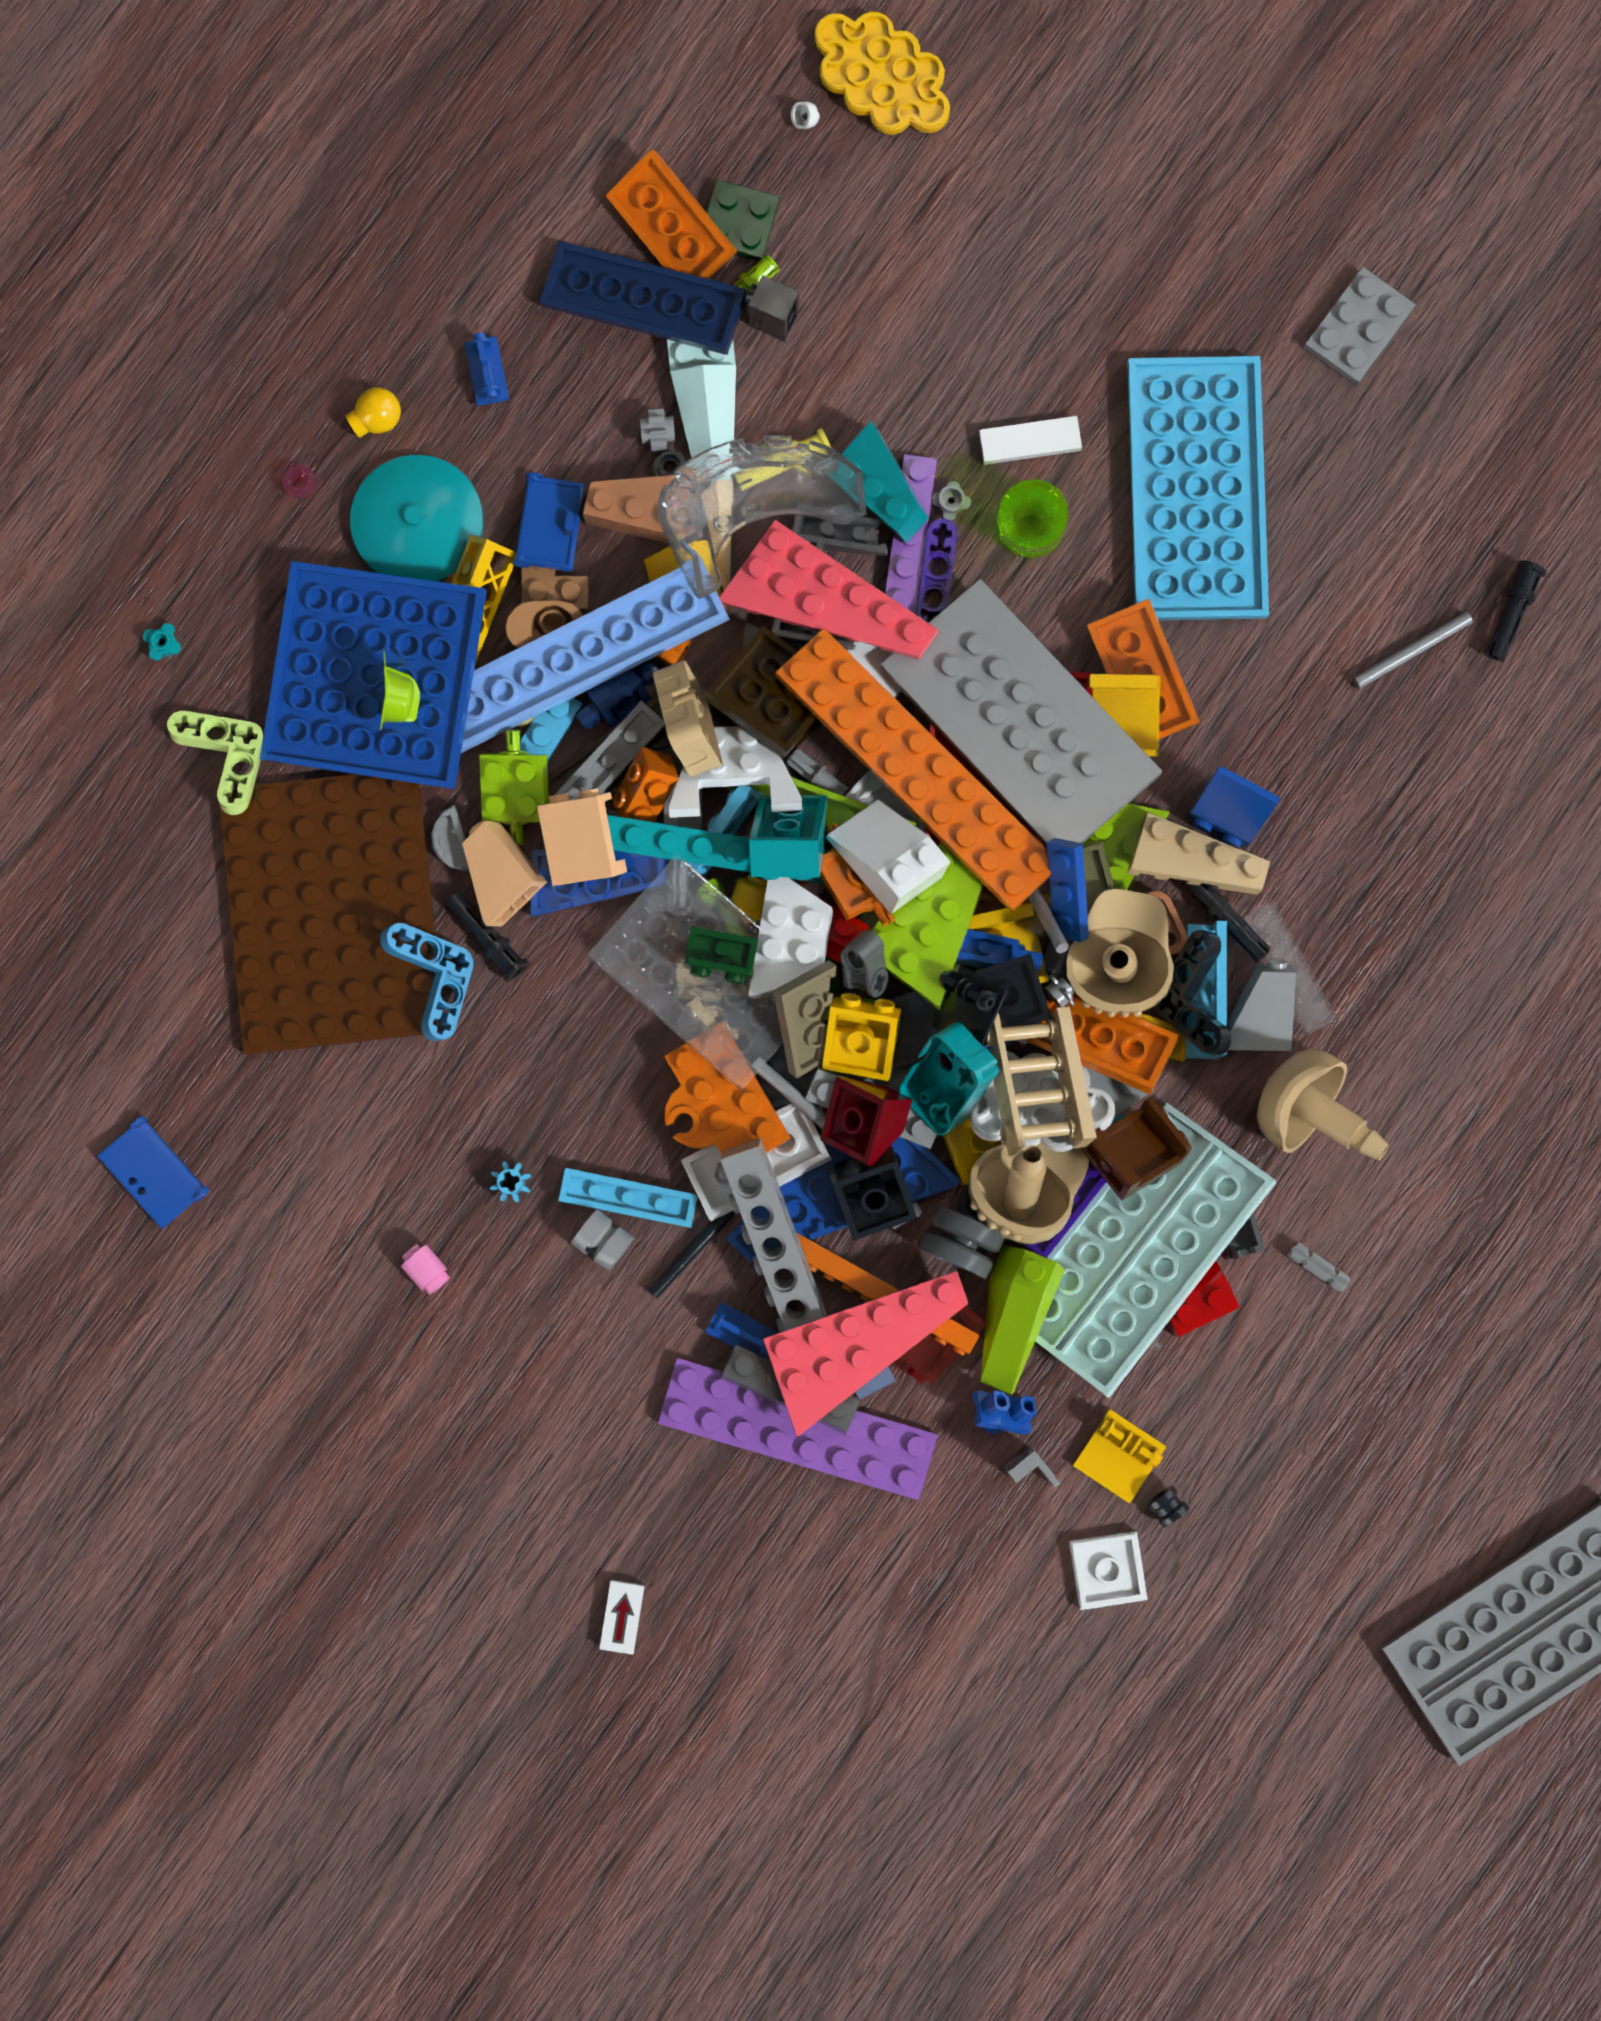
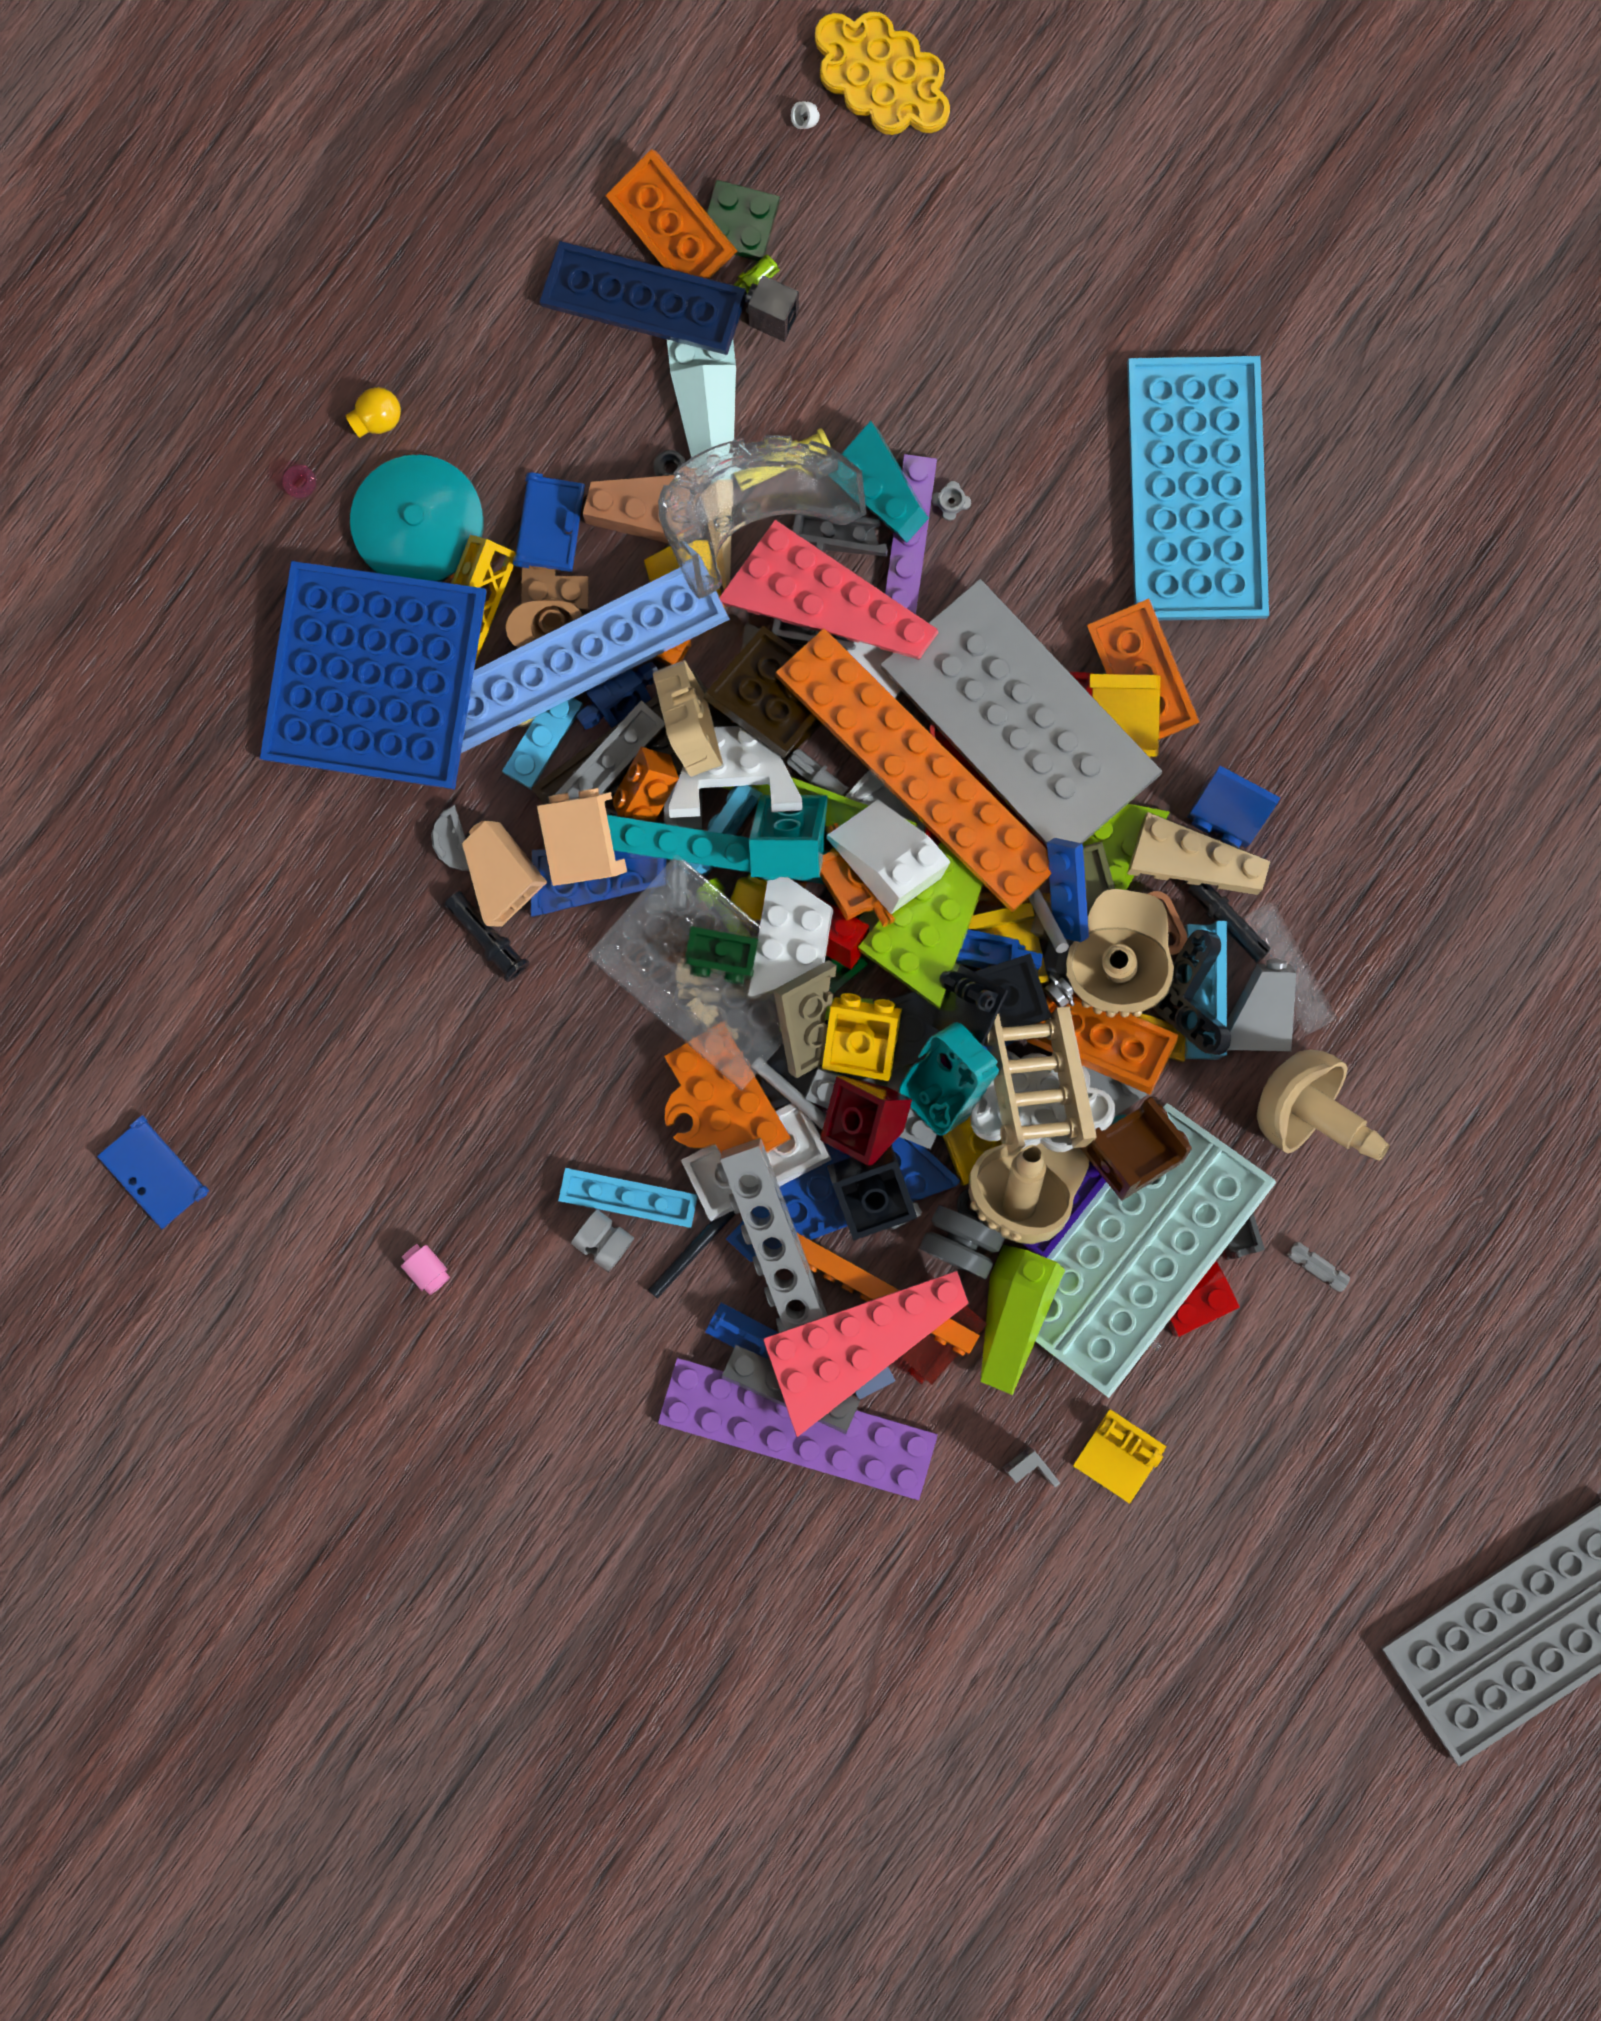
(169, 648): teal plate -> none
(236, 752): yellowish green beam -> none
(309, 892): reddish brown plate -> none
(400, 698): lime piece -> none
(444, 974): dark azure beam -> none
(486, 369): blue hinge -> none
(513, 786): lime plate -> none
(519, 1186): medium azure gear -> none
(622, 1617): white tile -> none
(657, 429): light grey gear -> none
(865, 964): dark grey piece -> none
(941, 582): dark purple beam -> none
(1005, 1413): blue hips -> none
(1030, 440): white tile -> none
(1038, 500): clear neon green wheel -> none
(1108, 1570): white tile -> none
(1167, 1506): black wheel -> none
(1359, 326): light grey plate -> none
(1412, 650): light grey bar -> none
(1519, 597): black pin -> none

